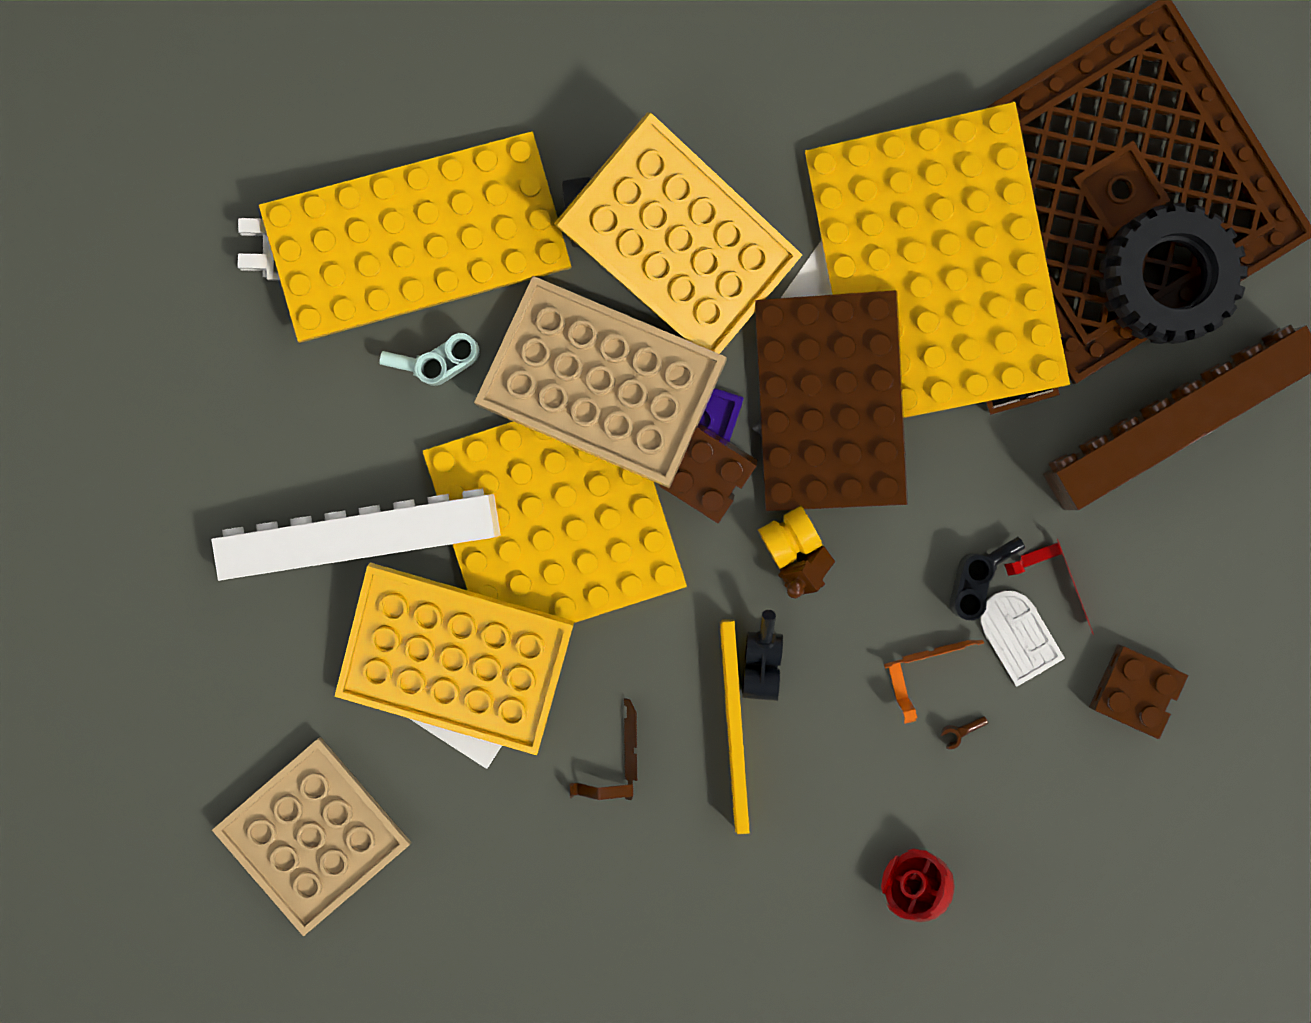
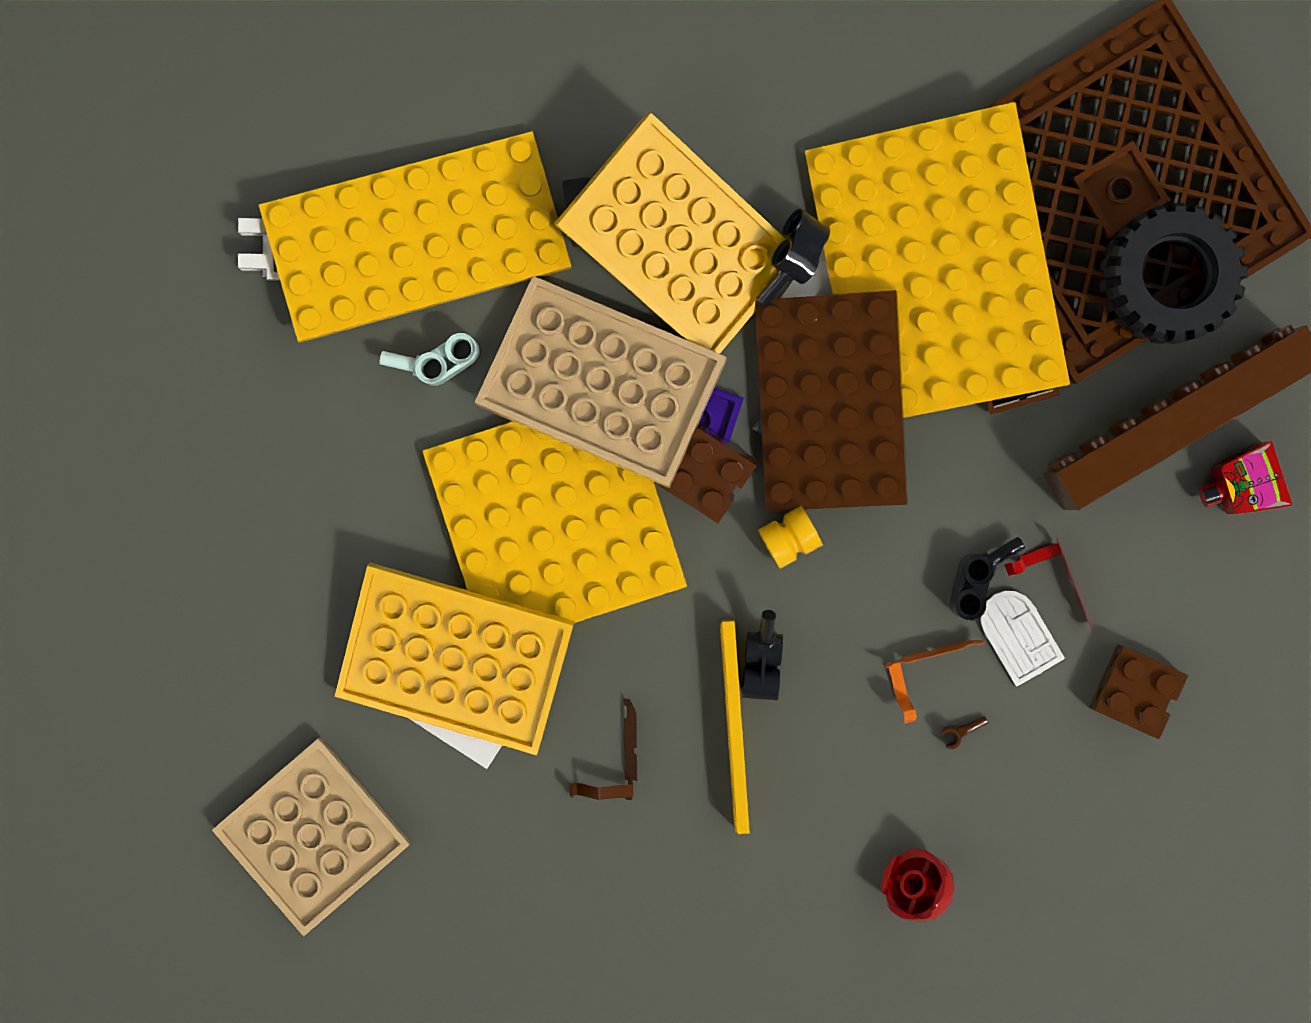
(356, 537): white brick -> none
(796, 256): none -> black beam
(808, 574): reddish brown piece -> none
(1248, 482): none -> torso

